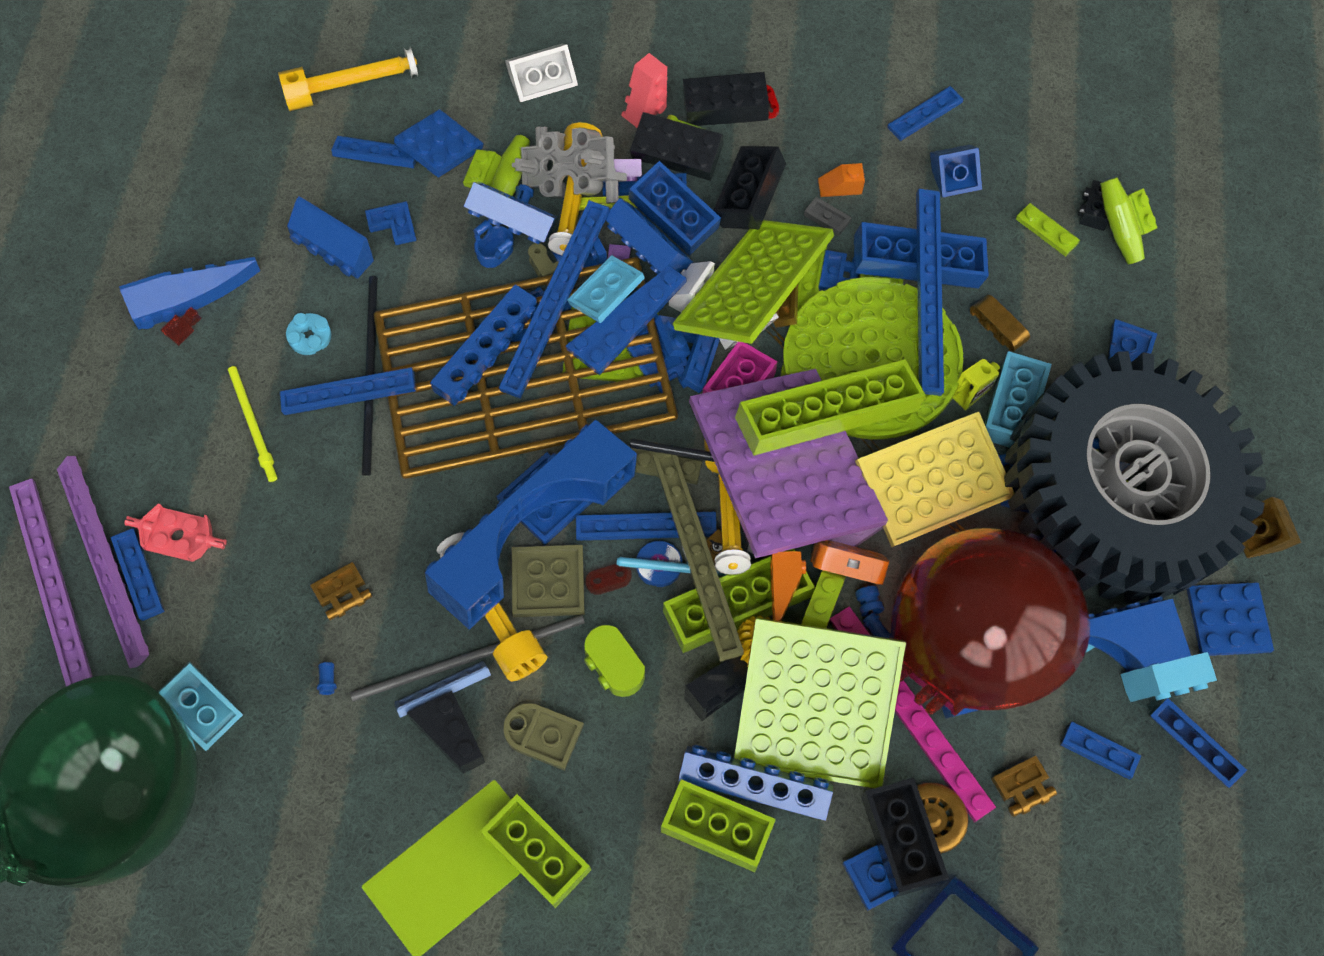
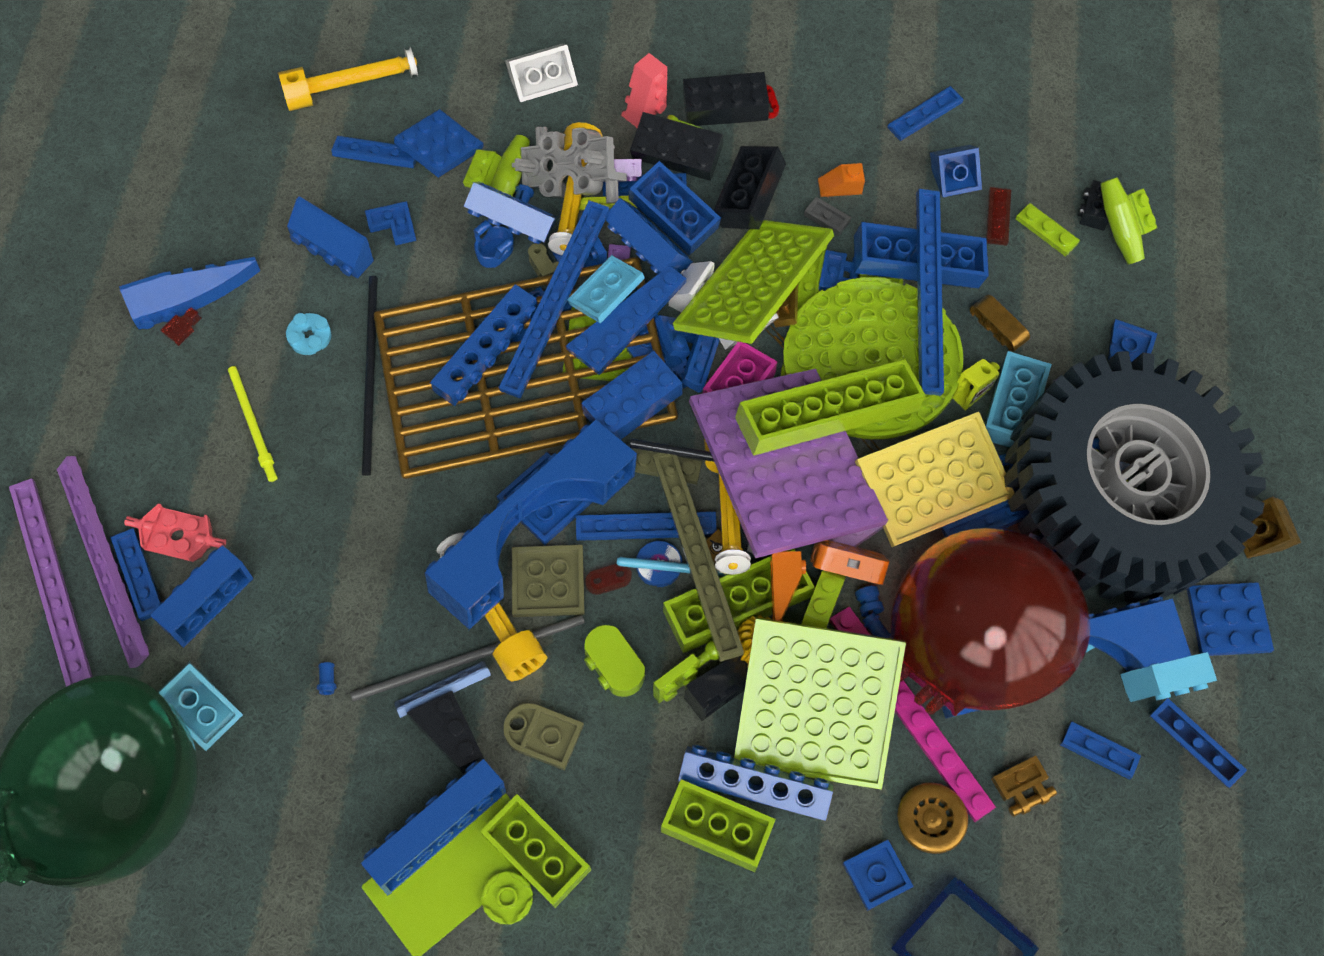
(202, 596): none -> blue brick
(337, 585): pearl gold plate -> none
(347, 391): blue plate -> none
(434, 826): none -> blue brick
(507, 898): none -> lime tile
(633, 396): none -> blue brick
(682, 674): none -> lime plate
(904, 837): black brick -> none
(993, 517): none -> blue plate
(998, 216): none -> clear red plate

